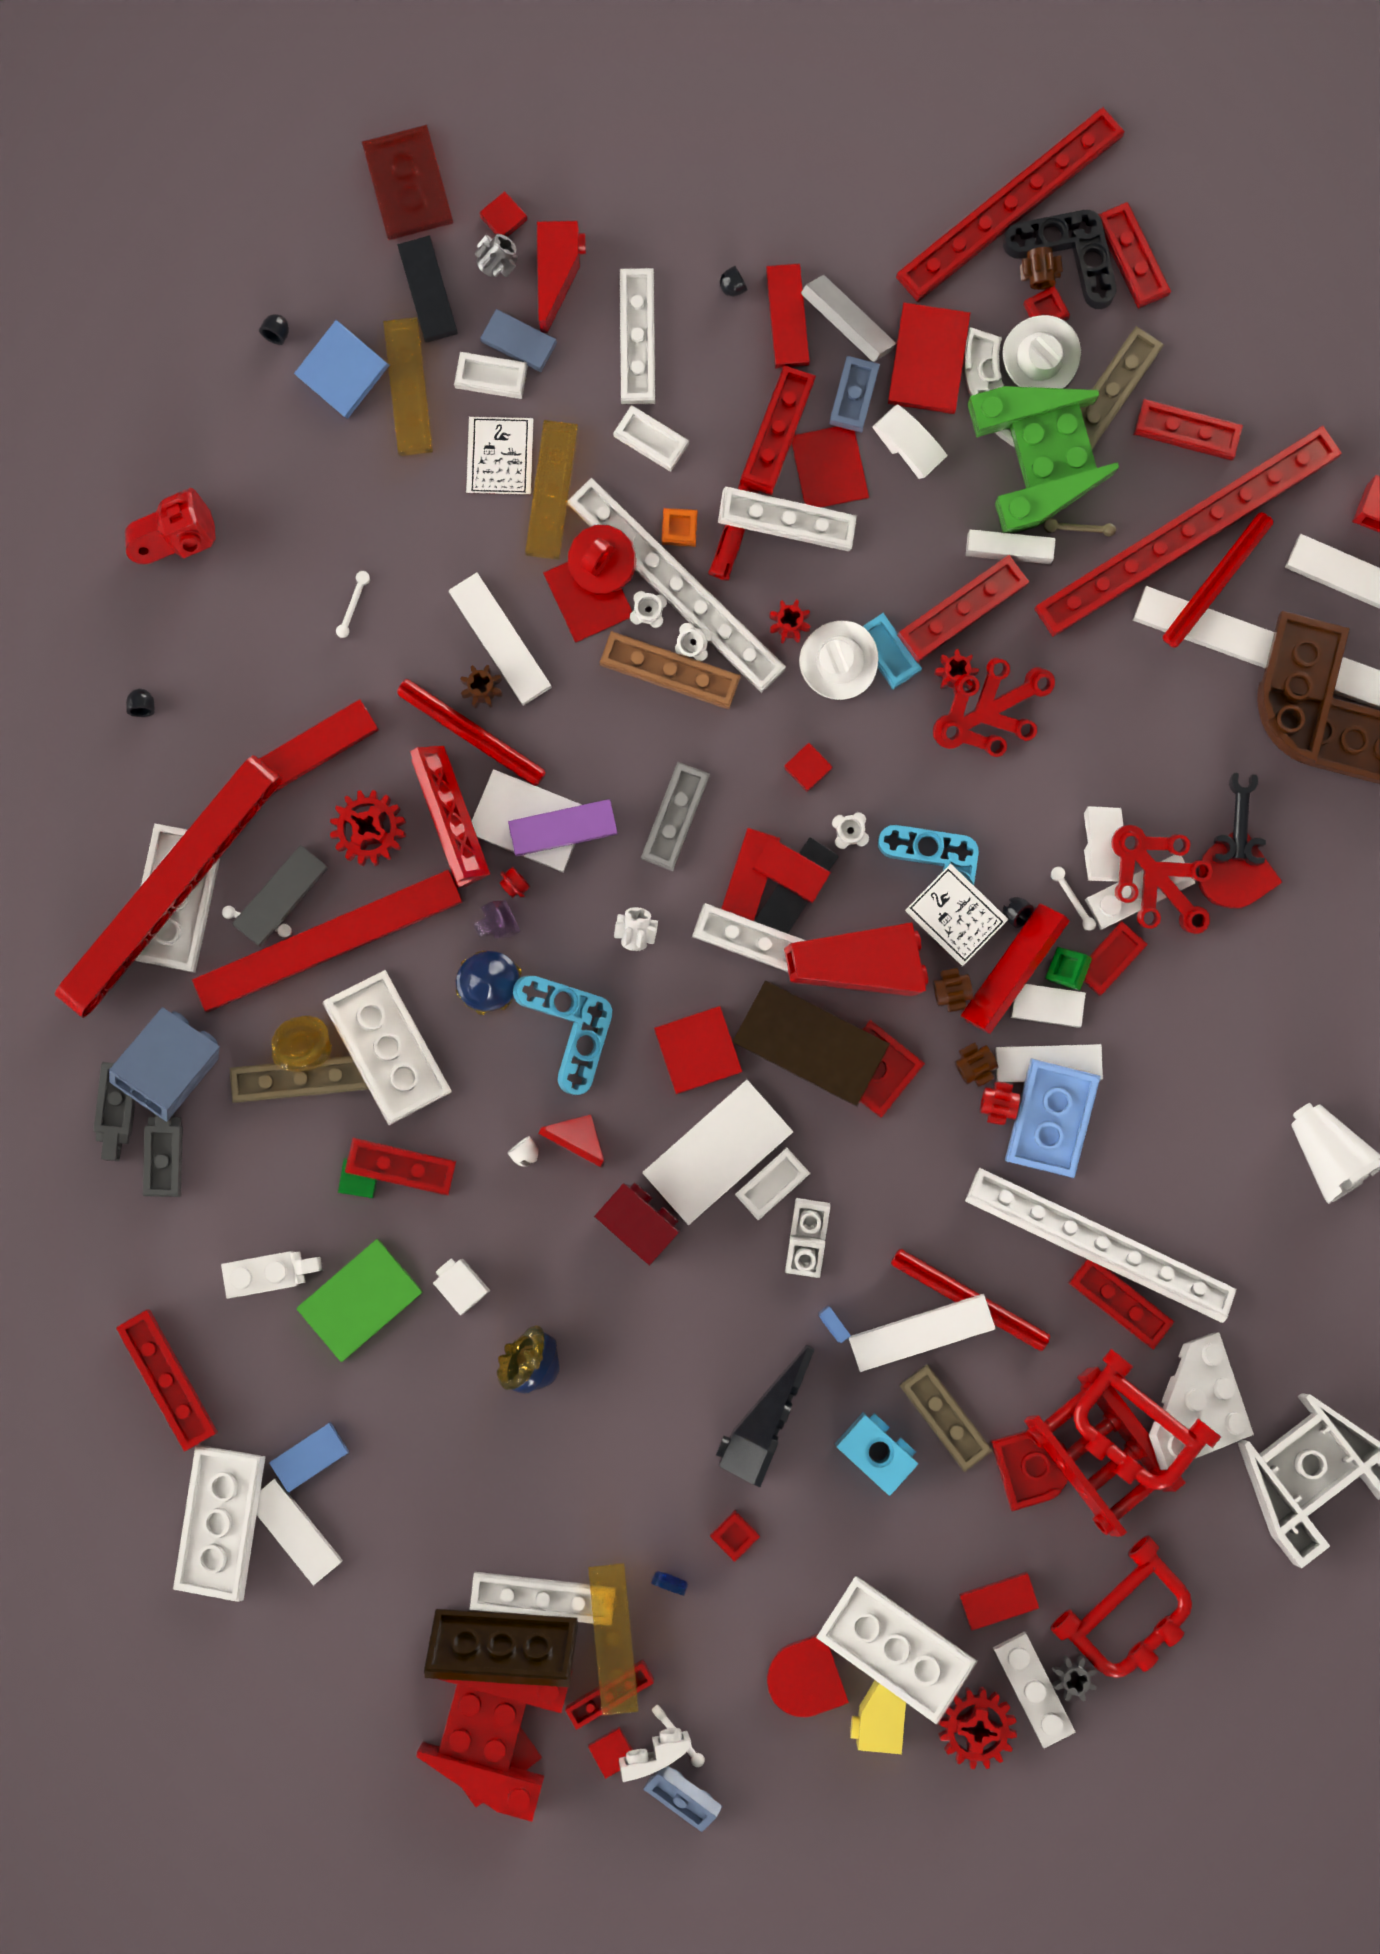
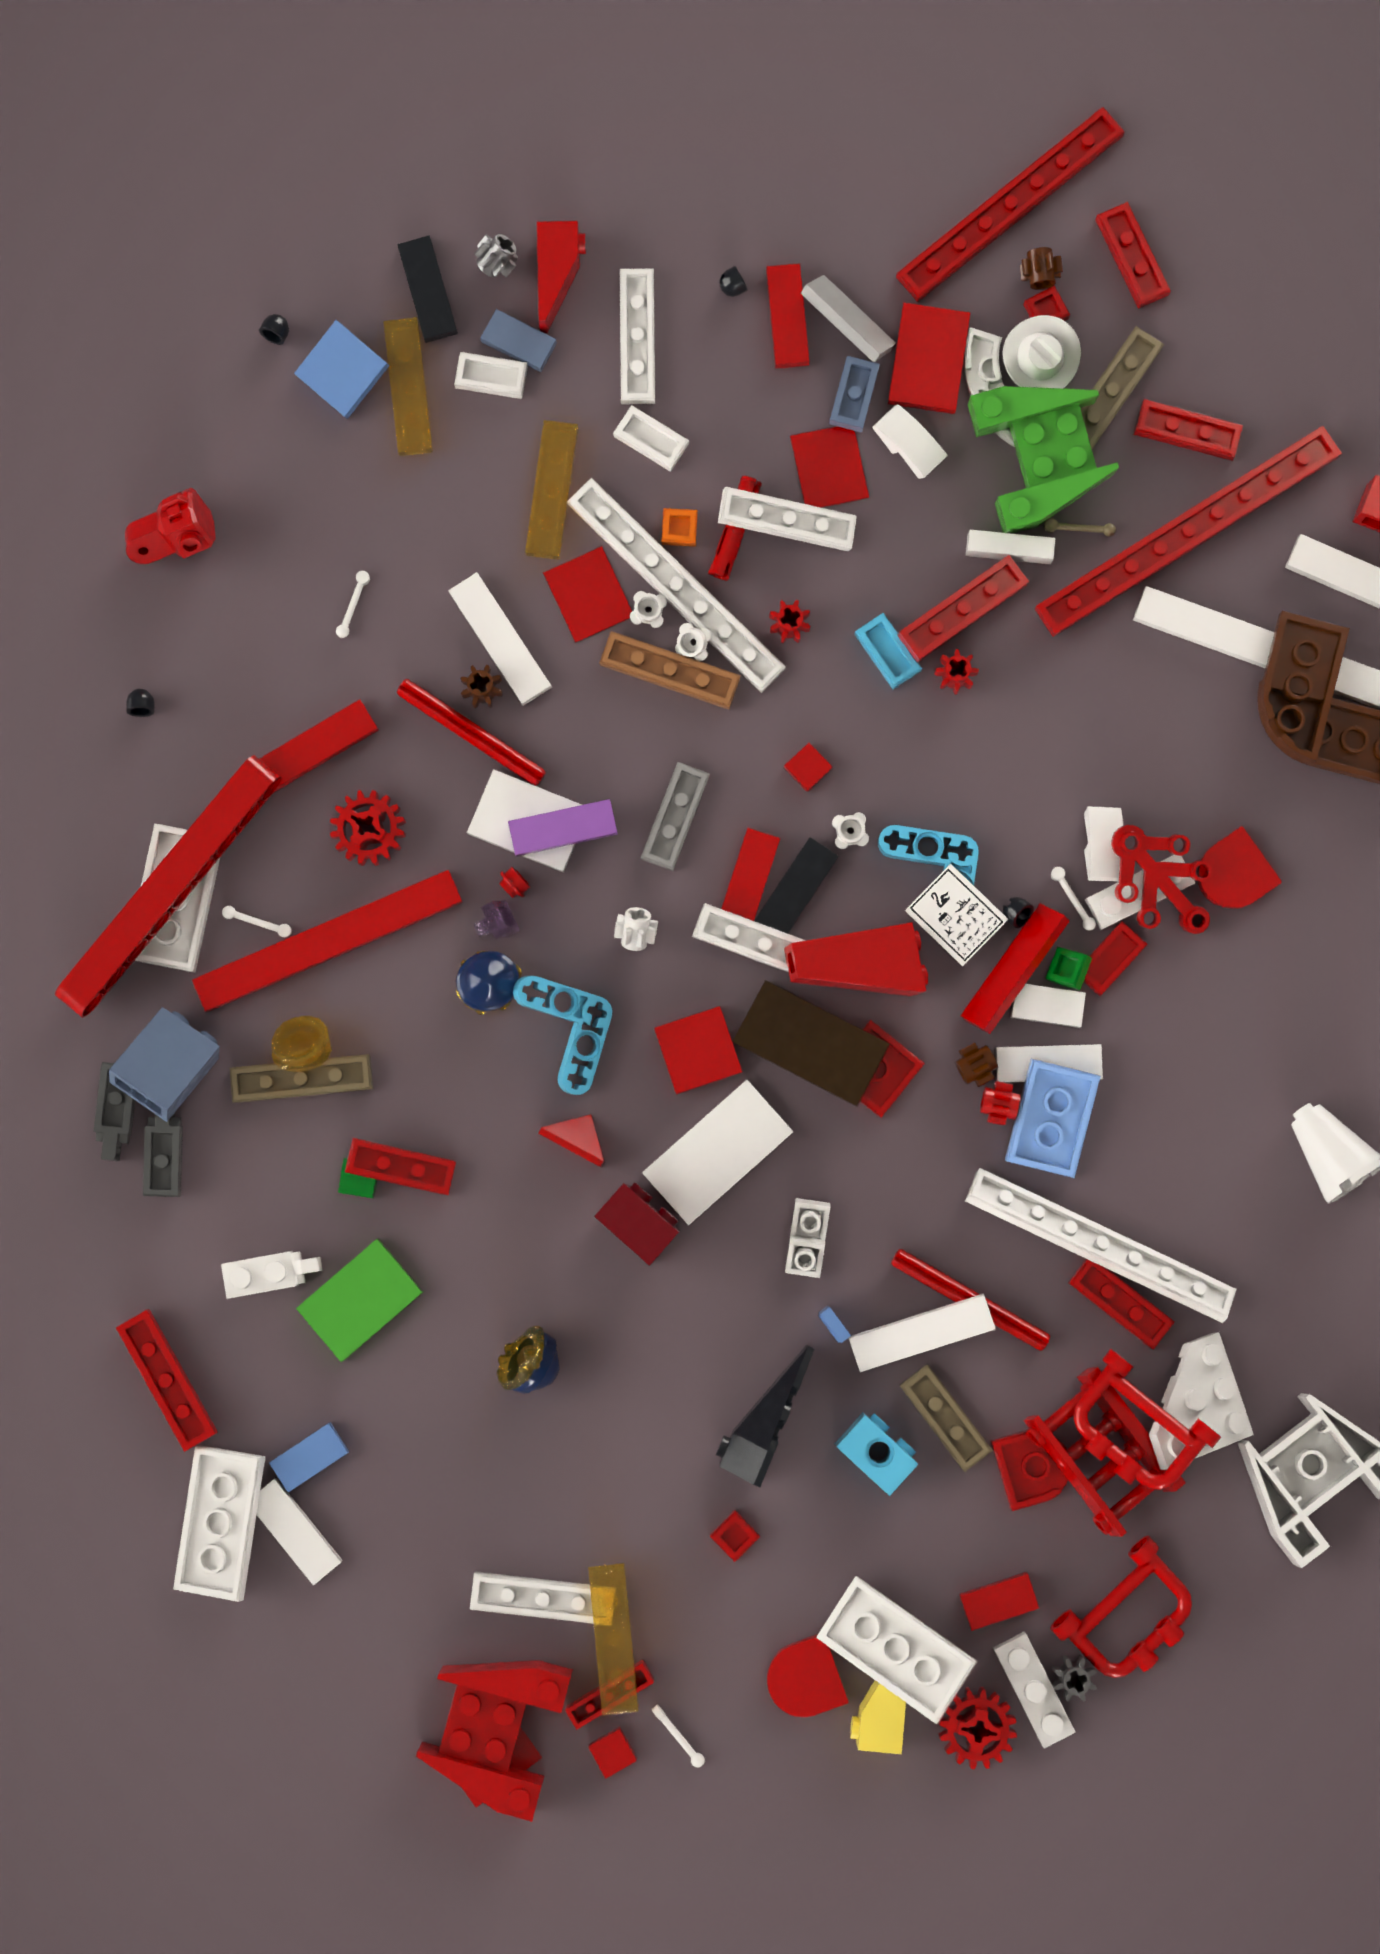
(280, 896): dark grey tile -> none
(387, 1047): white tile -> none
(407, 182): clear red tile -> none
(449, 815): red fence -> none
(460, 1285): white brick -> none
(499, 455): white sticker -> none
(501, 1648): dark brown tile -> none
(503, 215): red tile -> none
(524, 1152): white hinge -> none
(602, 559): red tile -> none
(667, 1749): white slope -> none
(669, 1583): clear blue tile -> none
(683, 1797): sand blue plate -> none
(772, 1184): white tile -> none
(777, 430): red tile -> none
(791, 870): red tile -> none
(839, 660): white hat -> none
(953, 989): reddish brown gear -> none
(988, 709): red plant -> none
(1081, 244): black beam -> none
(1217, 580): red axle -> none
(1238, 847): black bar -> none

